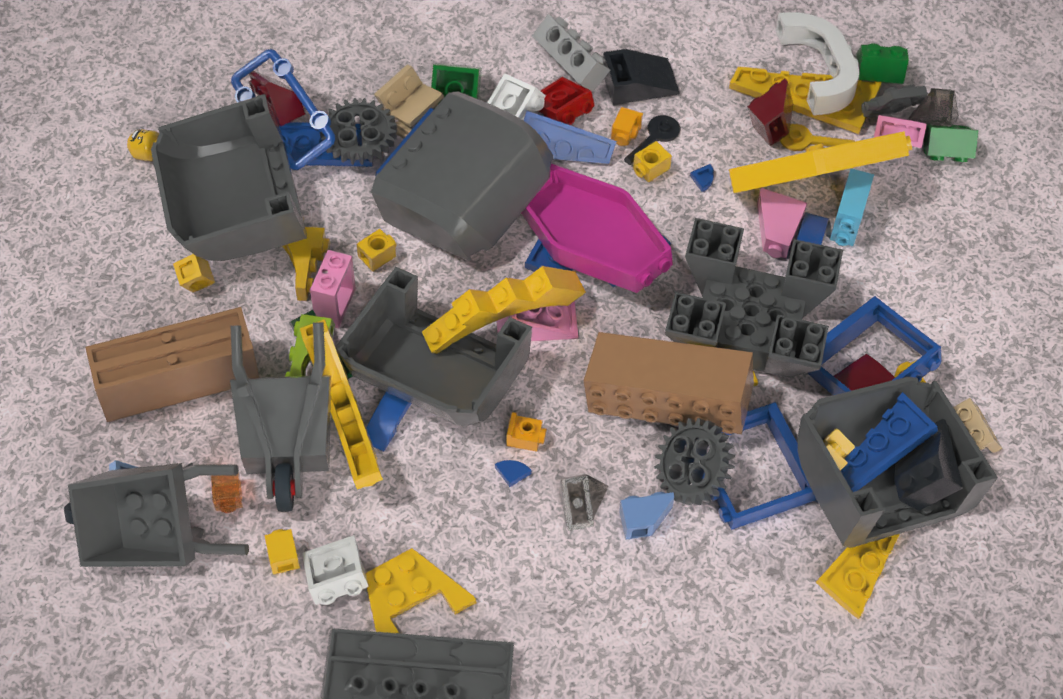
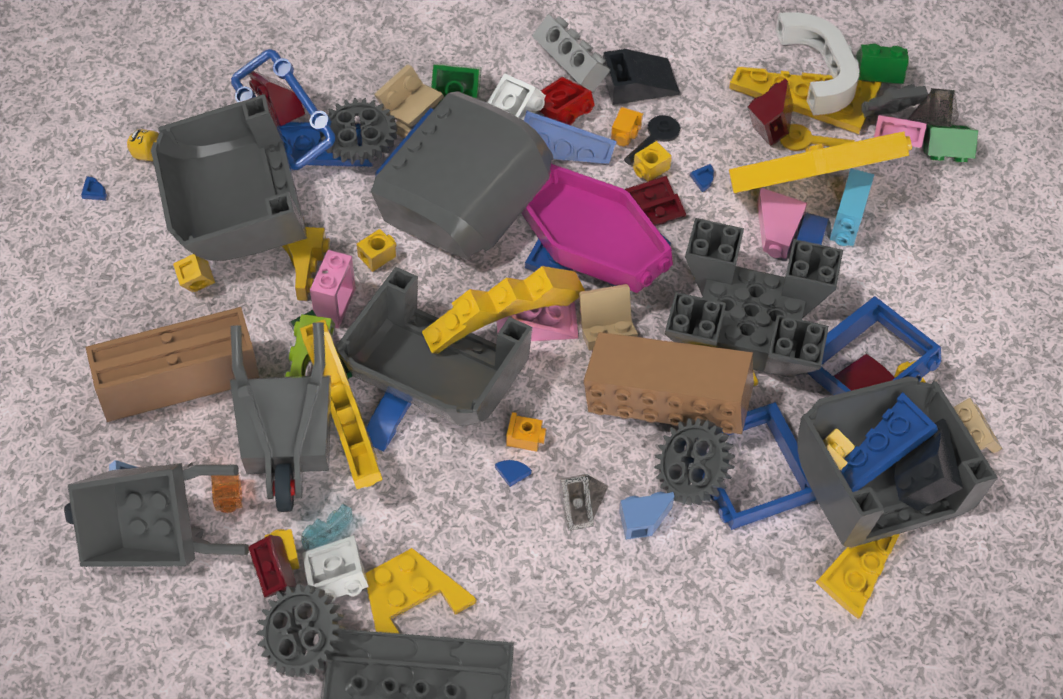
(93, 190): none -> blue tile
(272, 565): none -> dark red slope
(300, 630): none -> dark grey gear
(321, 533): none -> clear light blue slope
(606, 312): none -> tan bracket
(658, 200): none -> dark red slope

